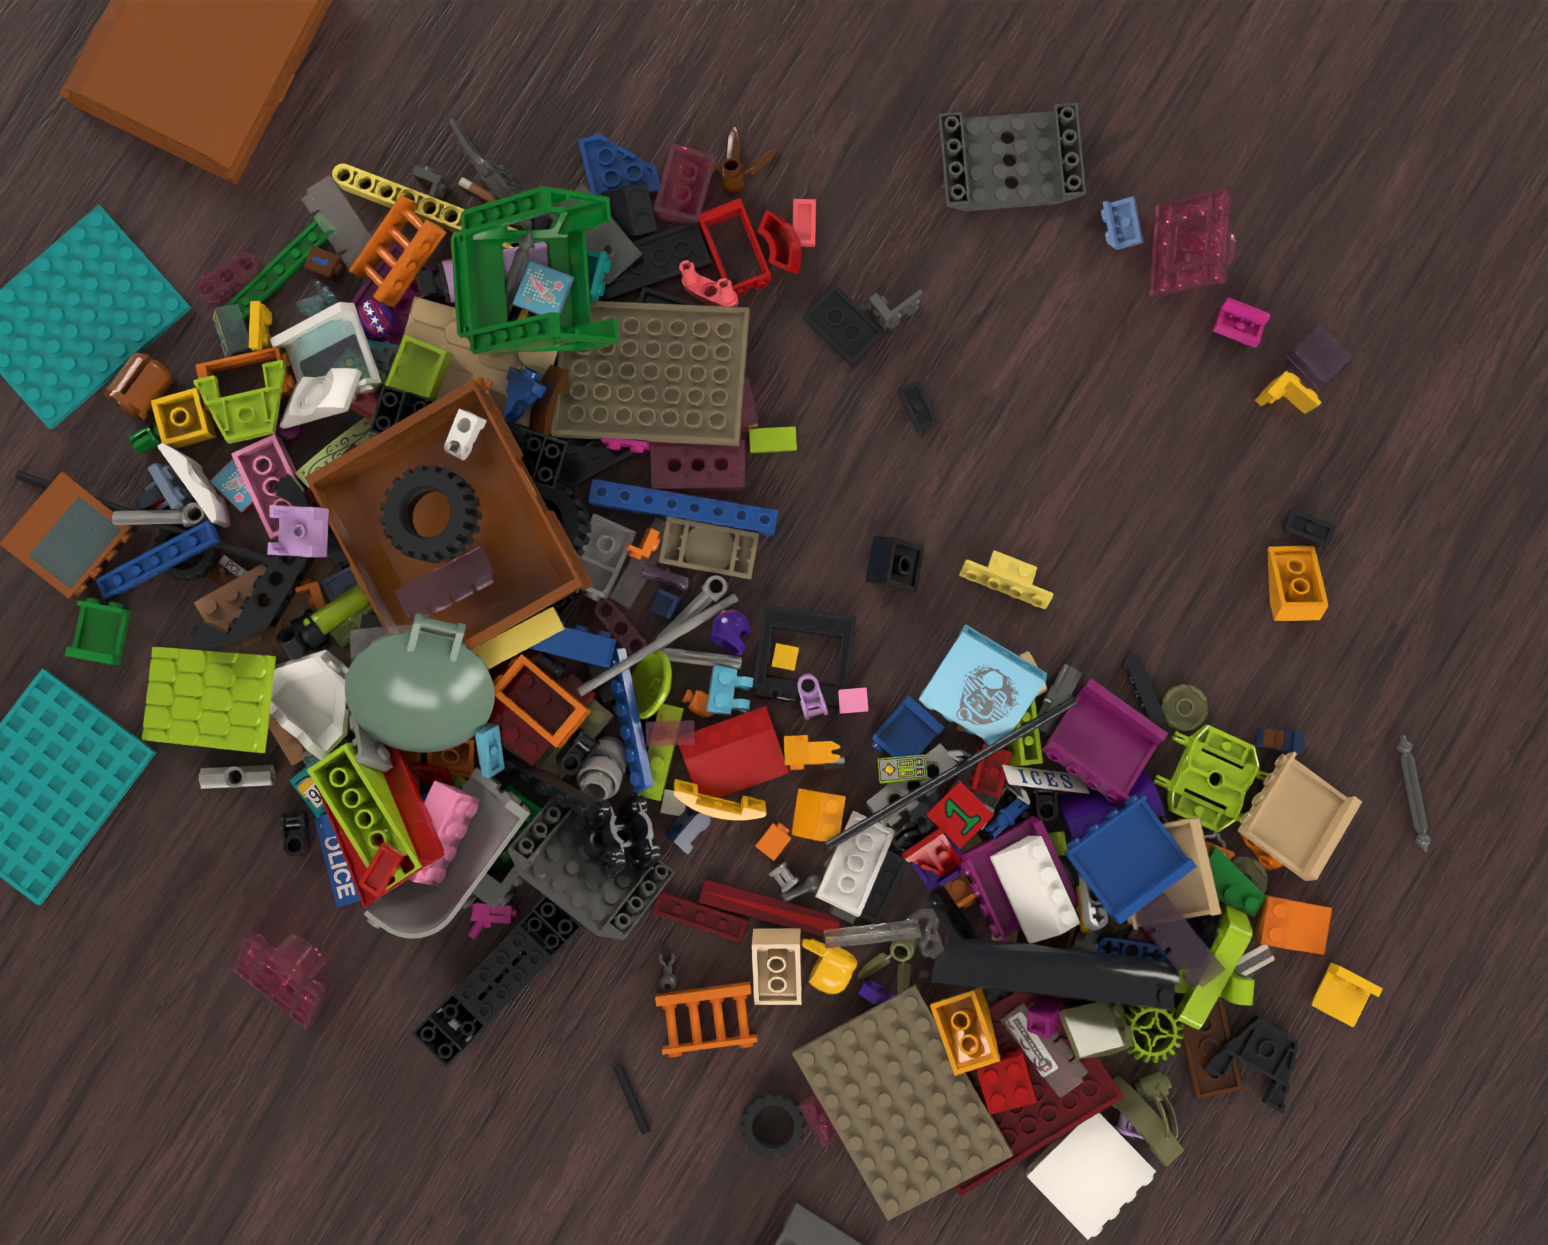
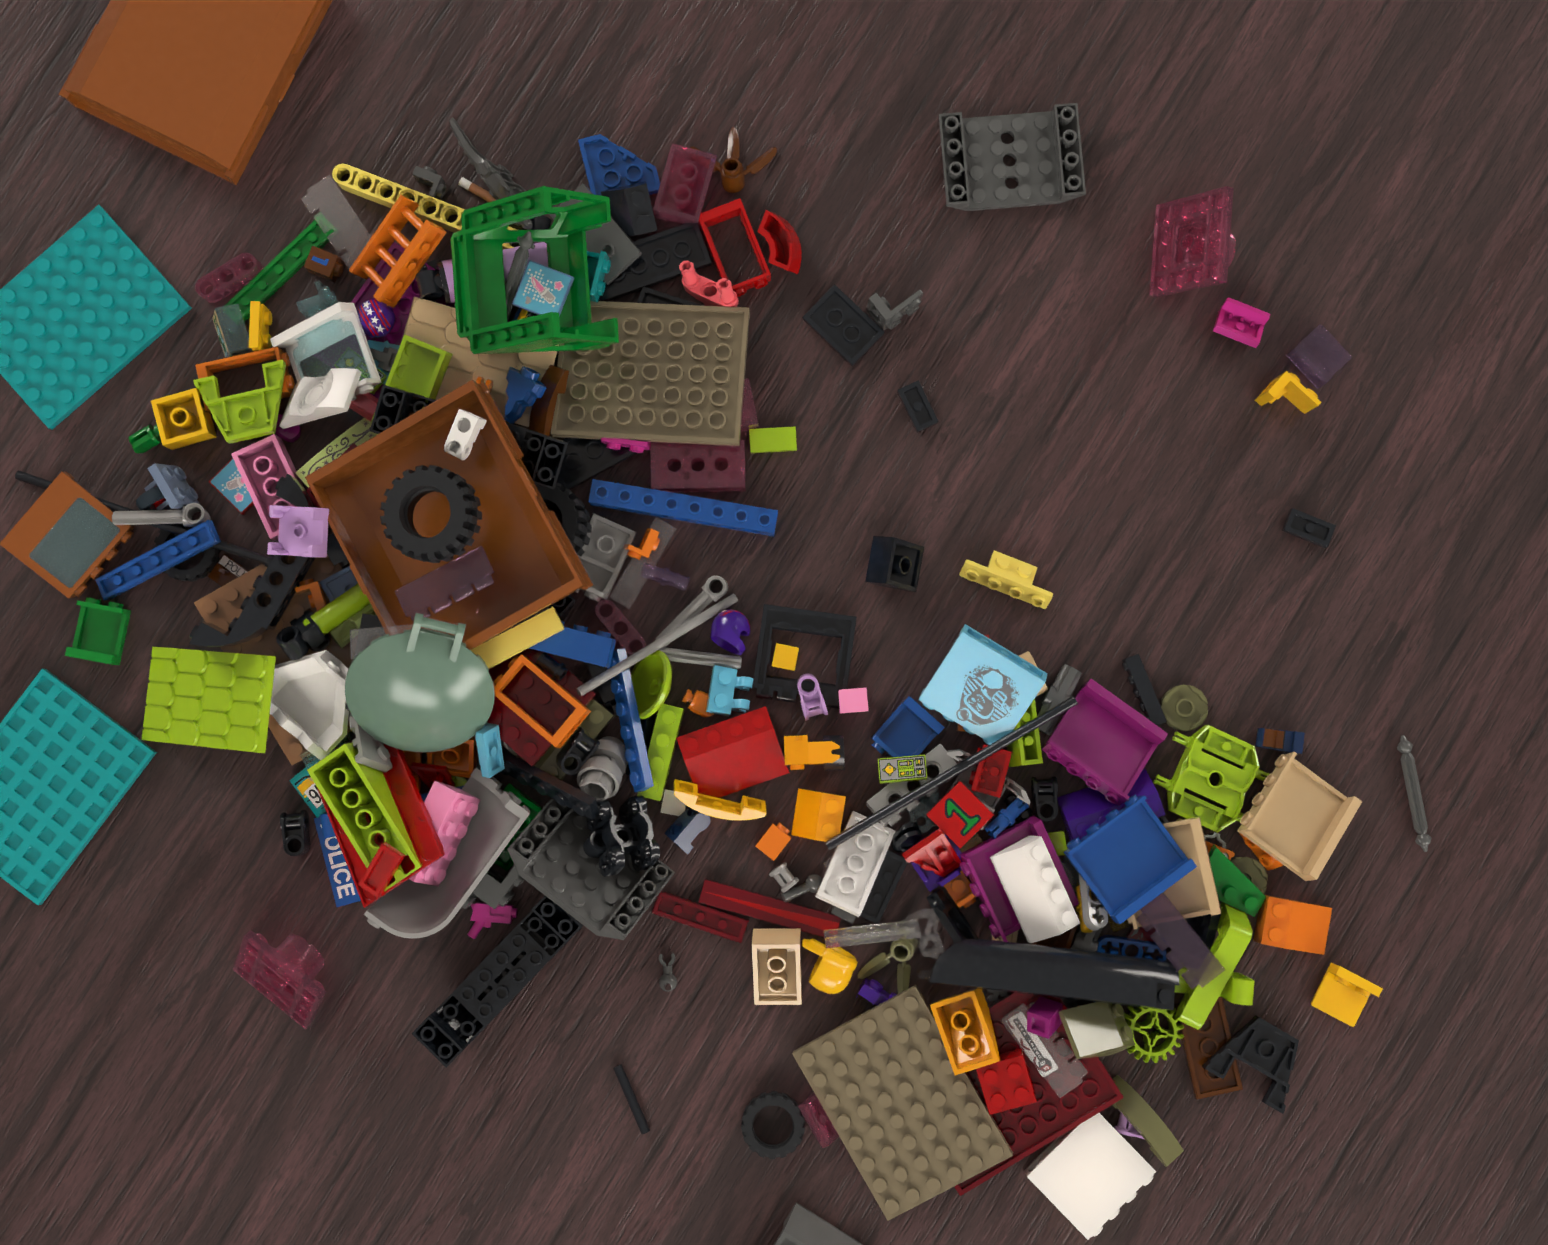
(138, 384): dark orange cylinder -> none
(198, 484): white slope -> none
(223, 776): light grey piece -> none
(665, 604): dark blue panel -> none
(670, 733): clear pink plate -> none
(692, 999): orange fence -> none
(708, 548): dark tan slope -> none
(805, 221): coral tile -> none
(1044, 779): white sticker -> none
(1122, 223): medium blue bracket -> none
(1156, 1088): olive plant -> none
(1254, 960): clear sticker -> none
(1295, 584): light orange slope -> none

